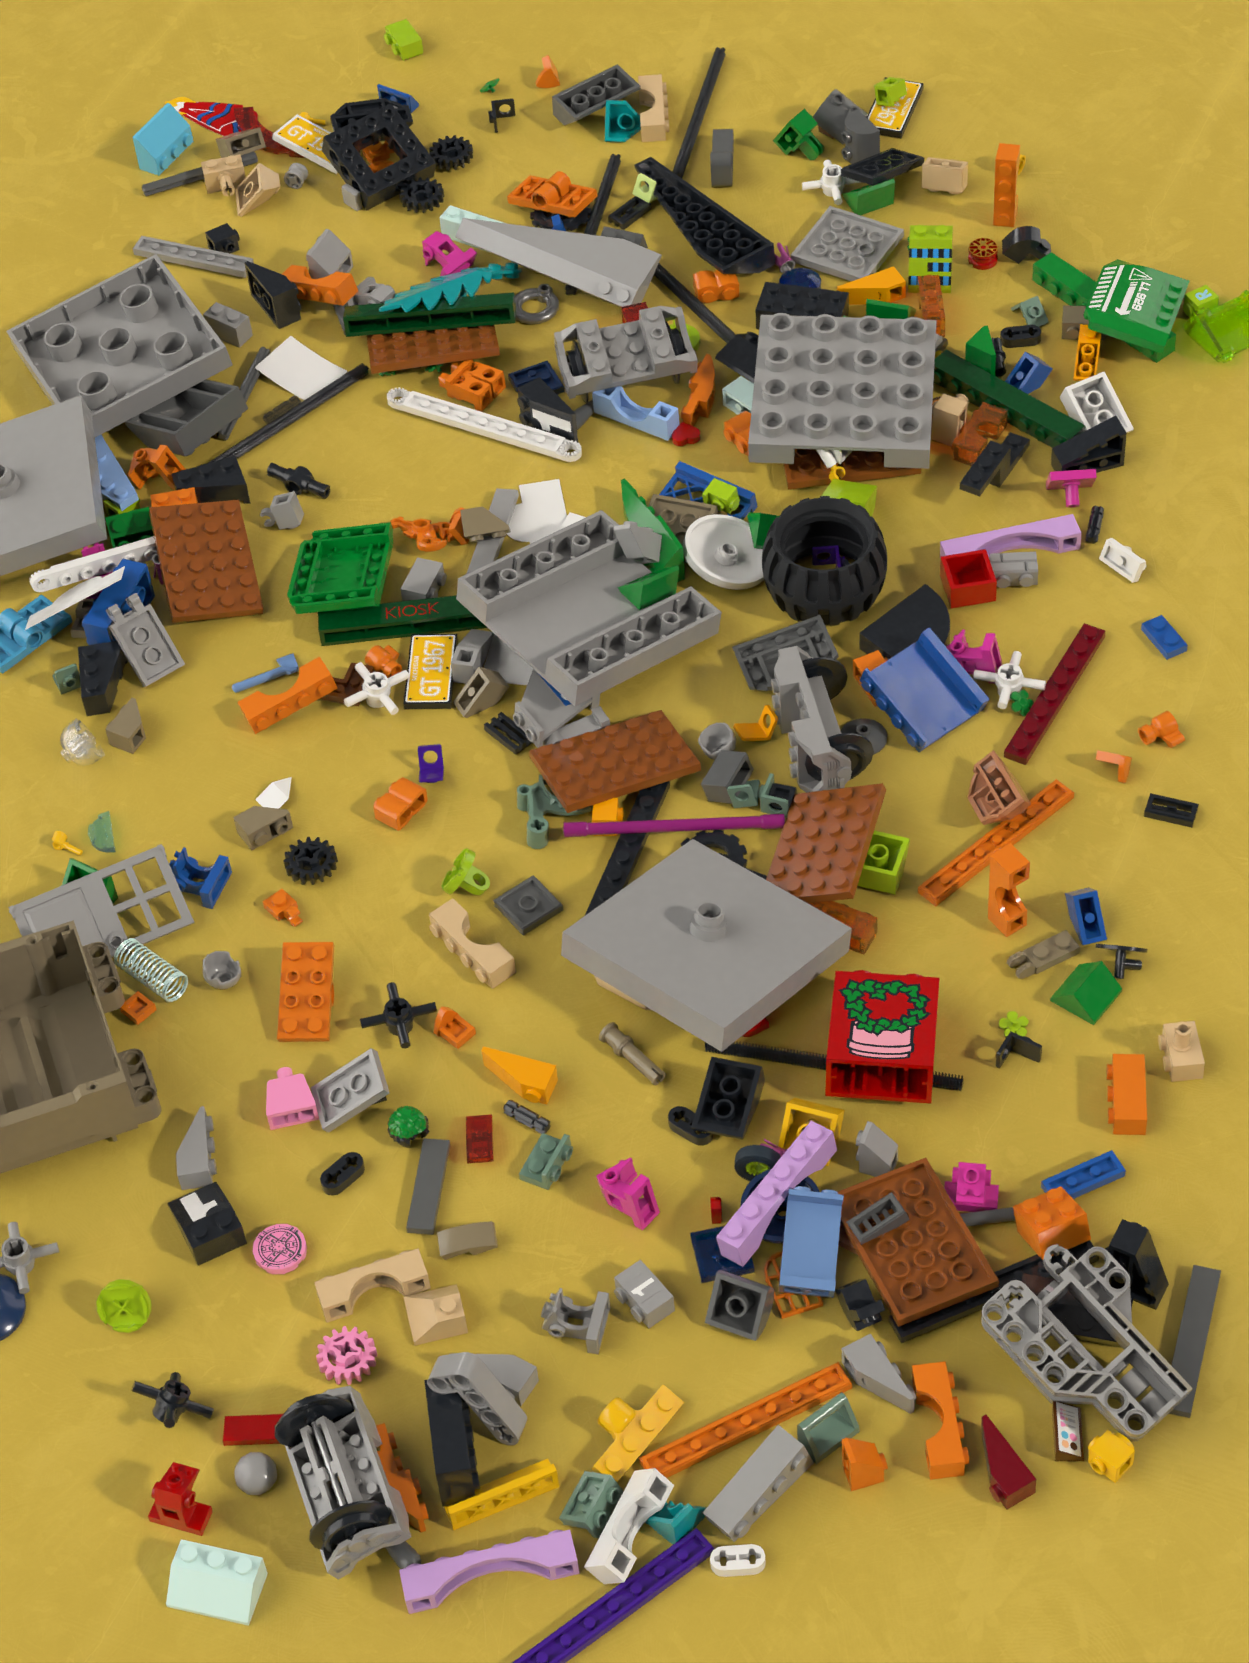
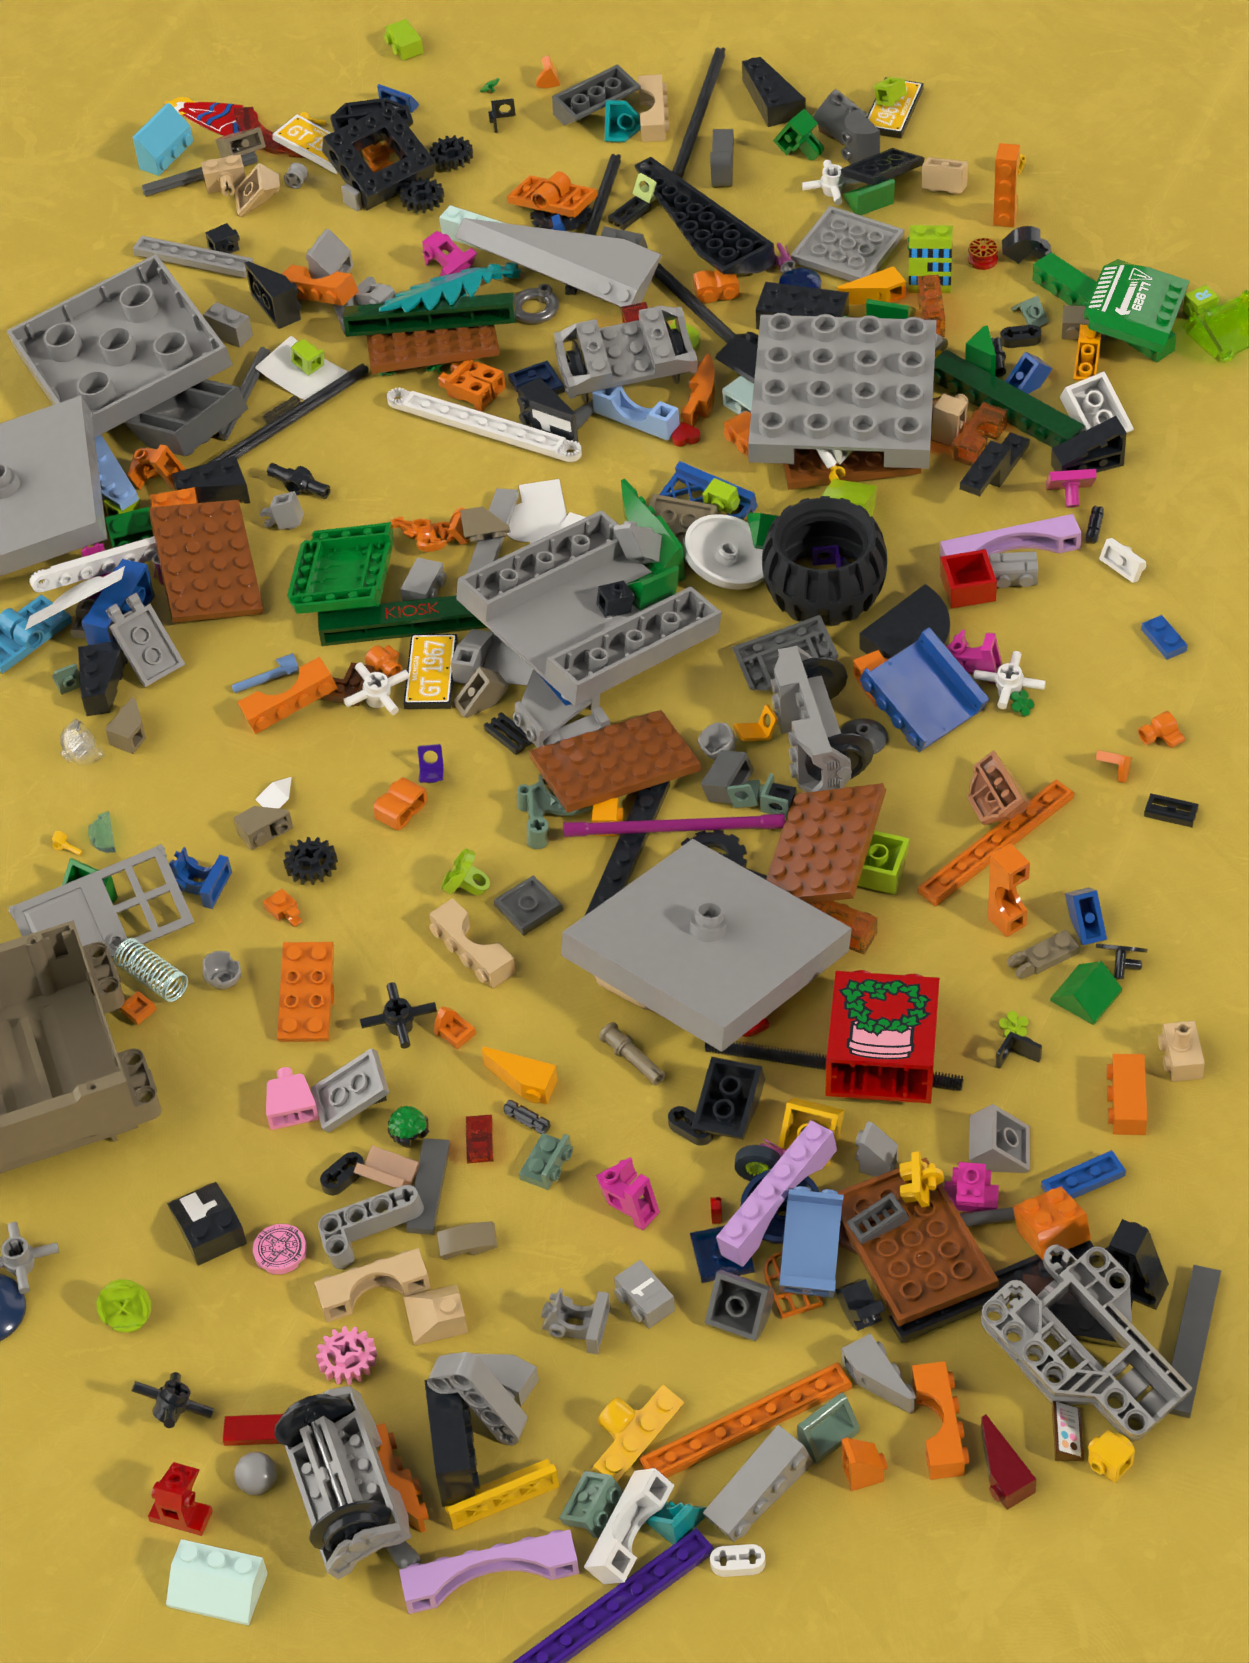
(193, 1157): light grey slope -> none
(307, 356): none -> lime brick
(388, 1168): none -> medium nougat panel
(400, 1205): none -> light grey beam
(615, 599): none -> black brick
(771, 93): none -> black wedge
(923, 1178): none -> yellow hips
(999, 1141): none -> light grey slope
(1055, 694): dark red plate -> none

